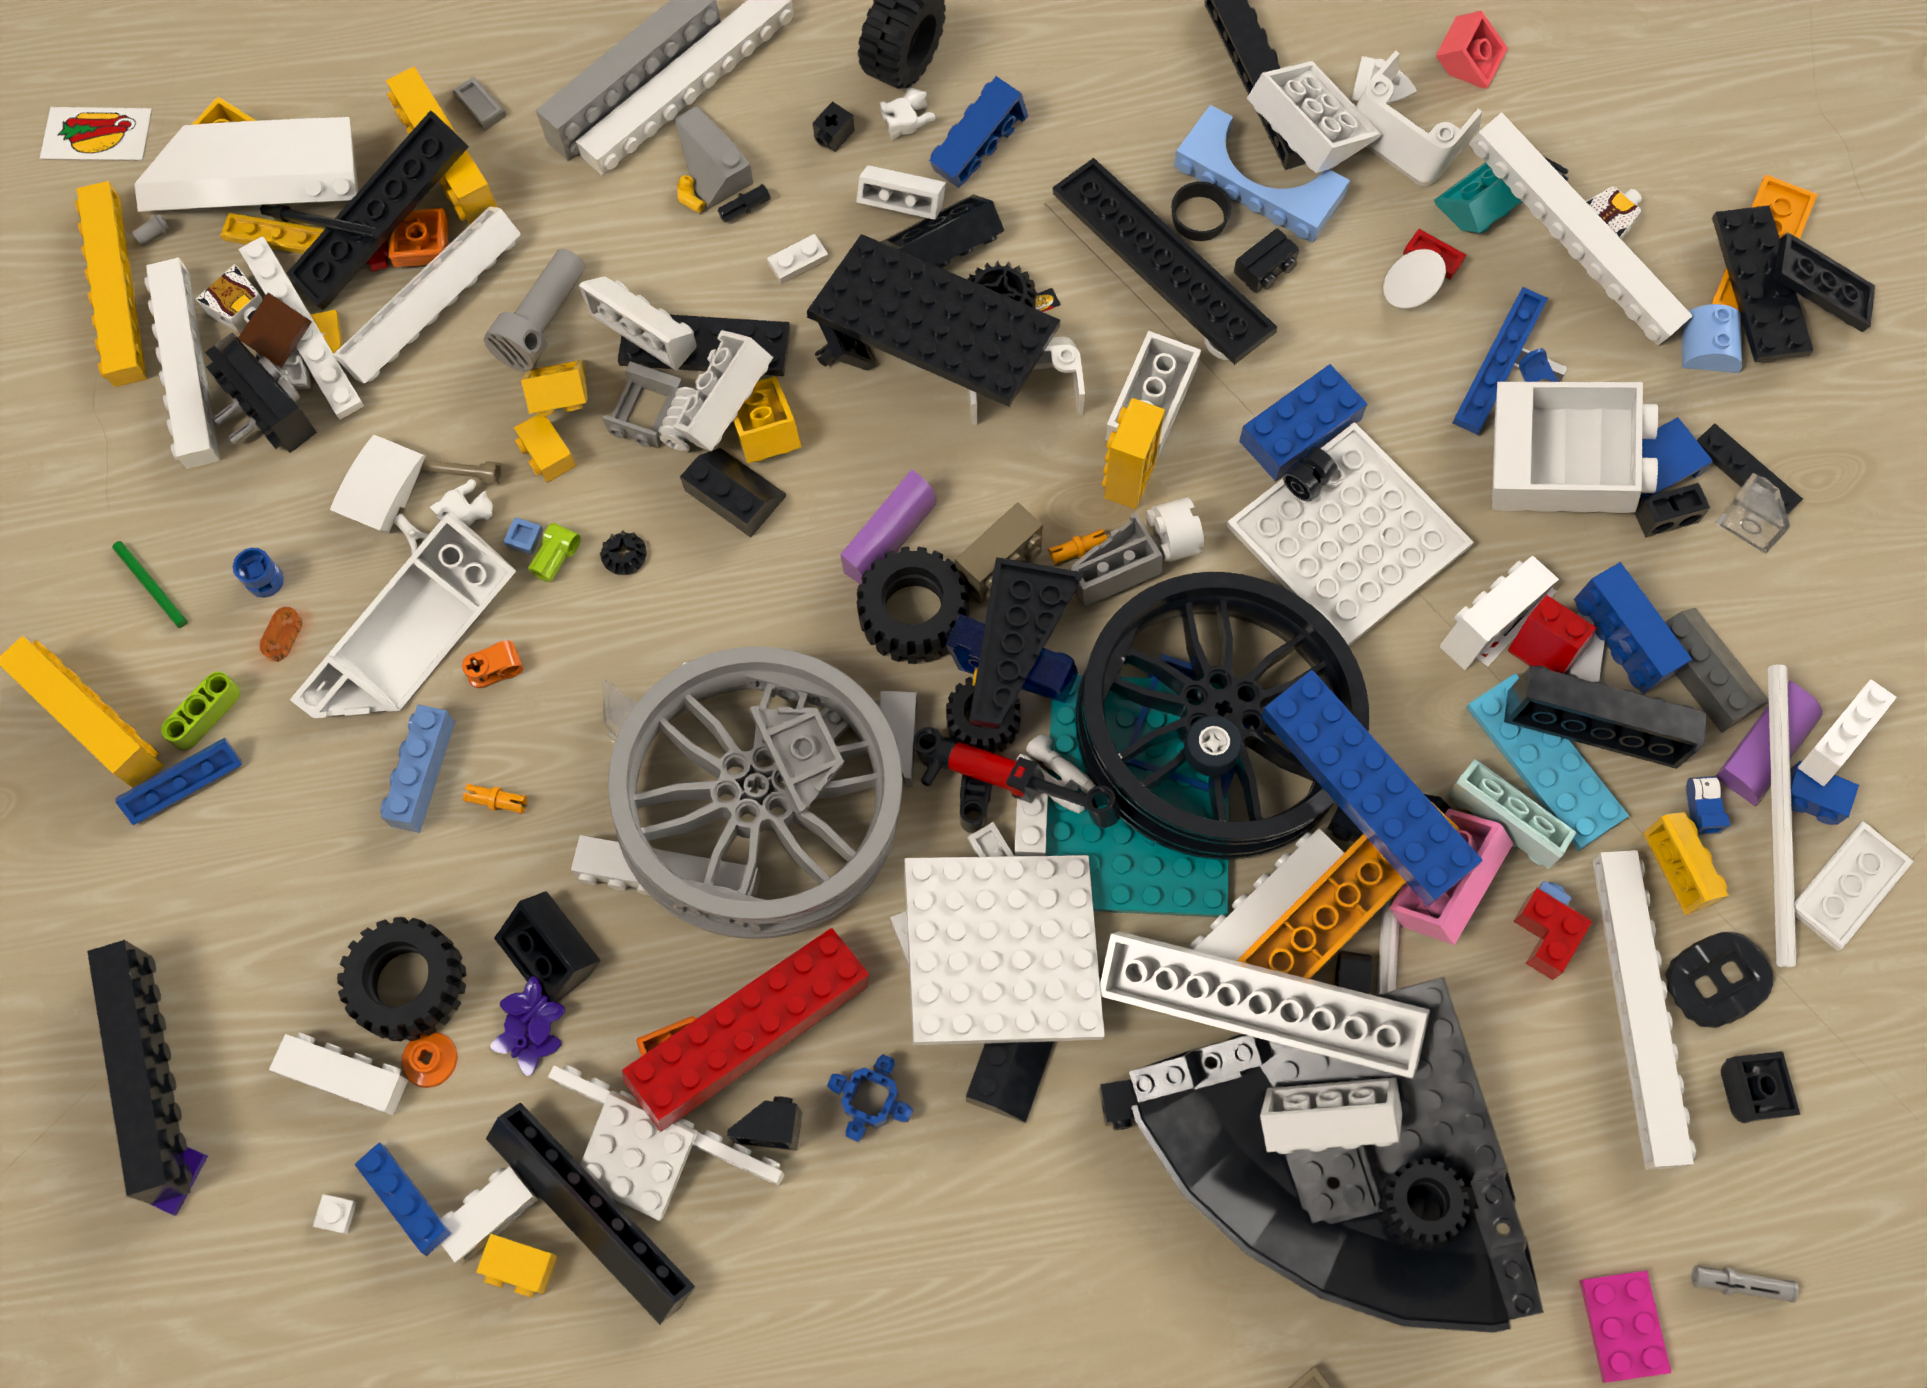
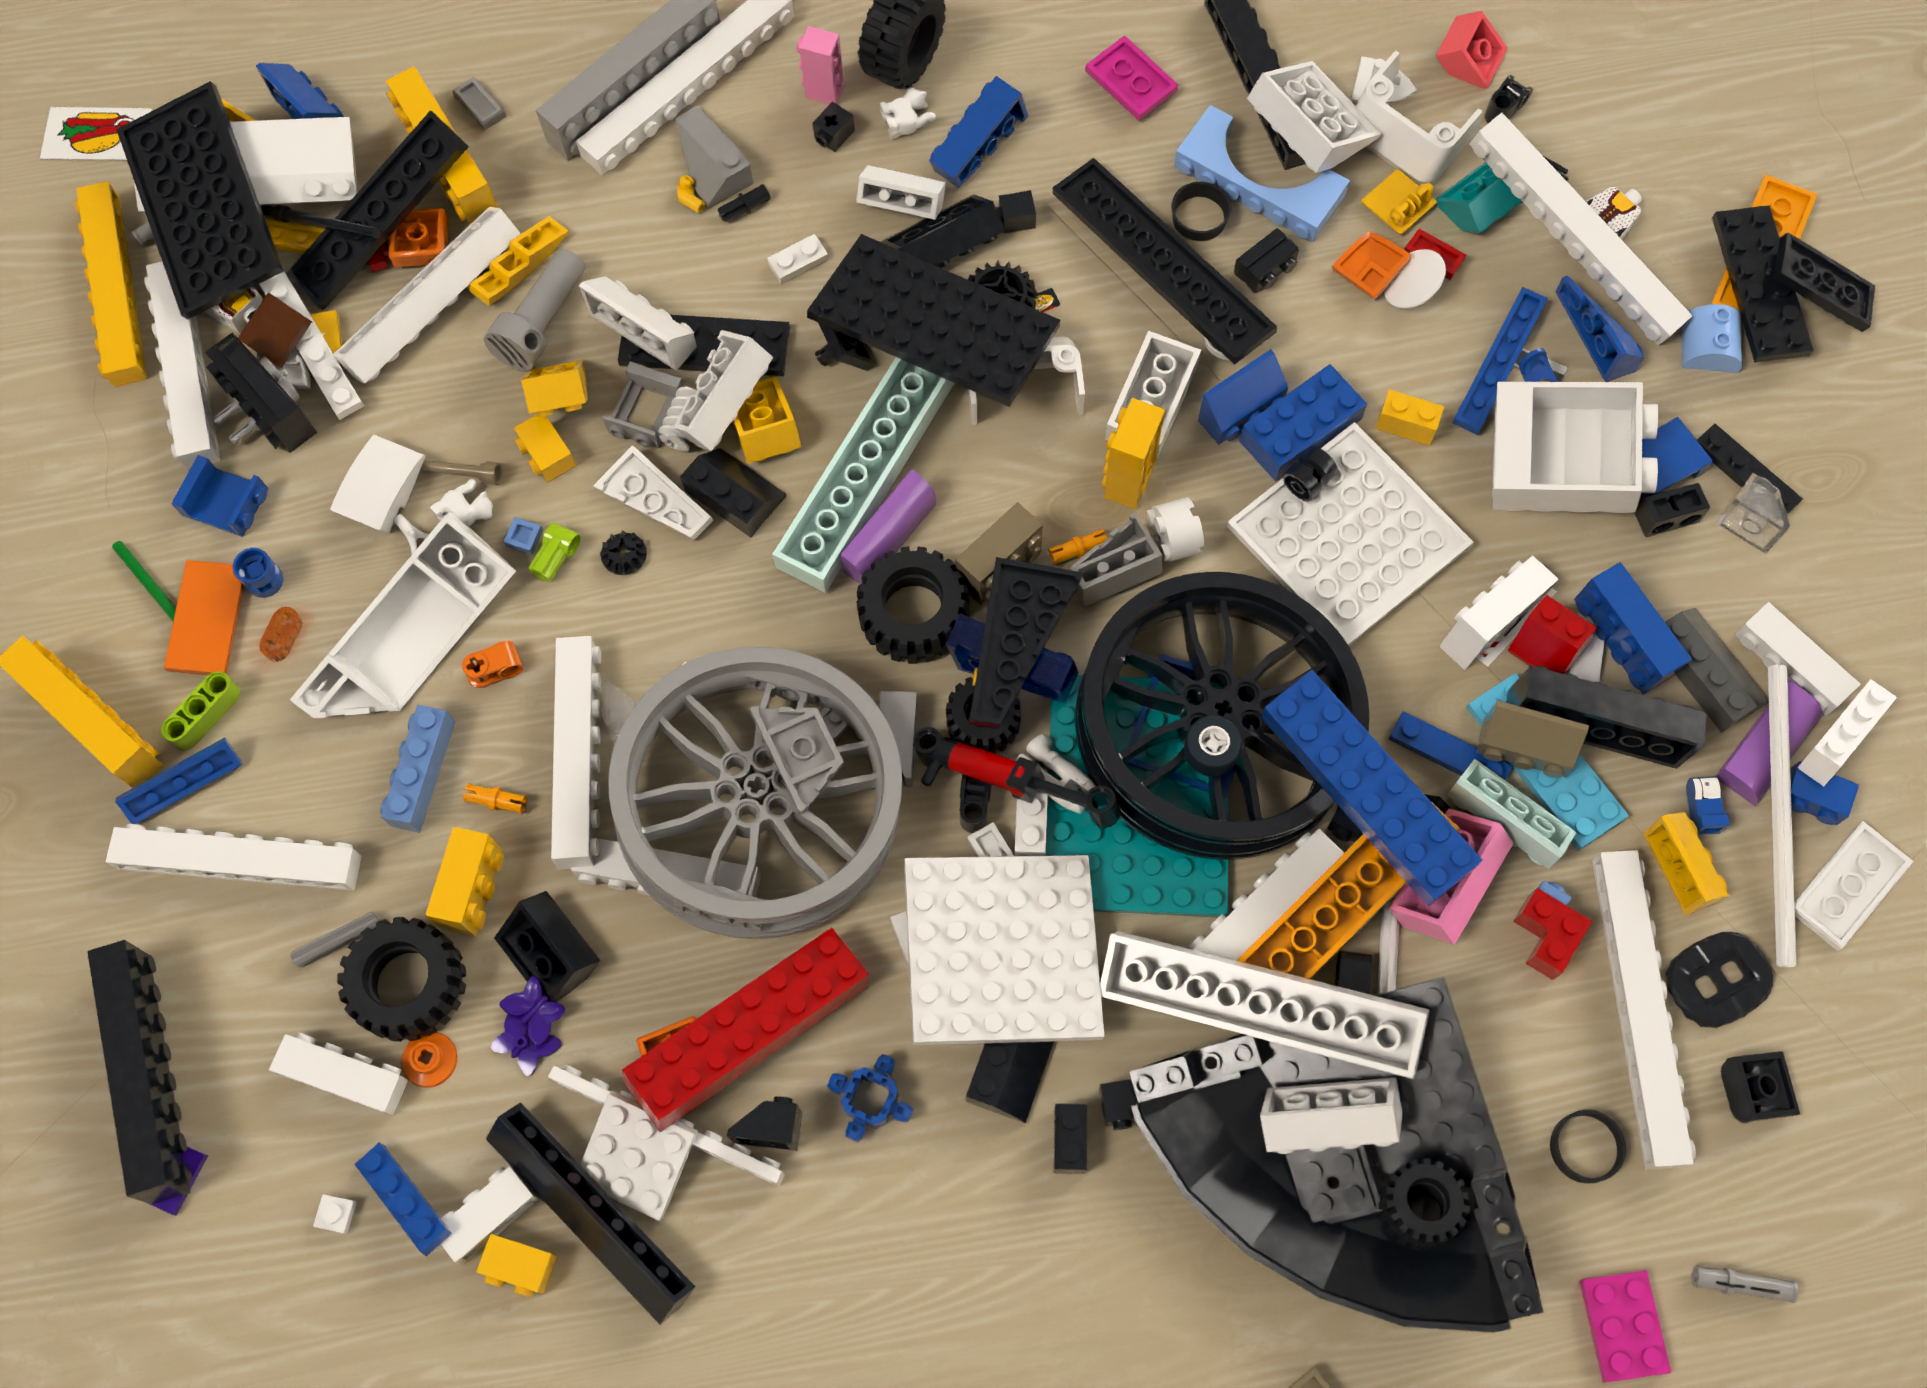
(199, 200): none -> black plate
(204, 619): none -> orange tile
(219, 497): none -> blue panel
(234, 858): none -> white brick
(295, 92): none -> blue slope
(333, 940): none -> light grey axle
(465, 882): none -> yellow brick
(517, 263): none -> yellow slope
(575, 753): none -> white brick
(649, 491): none -> white wing
(821, 65): none -> bright pink brick
(860, 473): none -> light aqua brick
(1017, 211): none -> black brick
(1070, 1138): none -> black brick
(1131, 78): none -> dark pink plate
(1242, 397): none -> blue slope
(1371, 264): none -> orange plate
(1400, 201): none -> yellow hinge
(1409, 417): none -> yellow brick
(1441, 746): none -> blue plate
(1507, 99): none -> black piece
(1531, 739): none -> dark tan slope
(1604, 337): none -> blue wedge
(1612, 1126): none -> black tyre
(1808, 666): none -> white brick

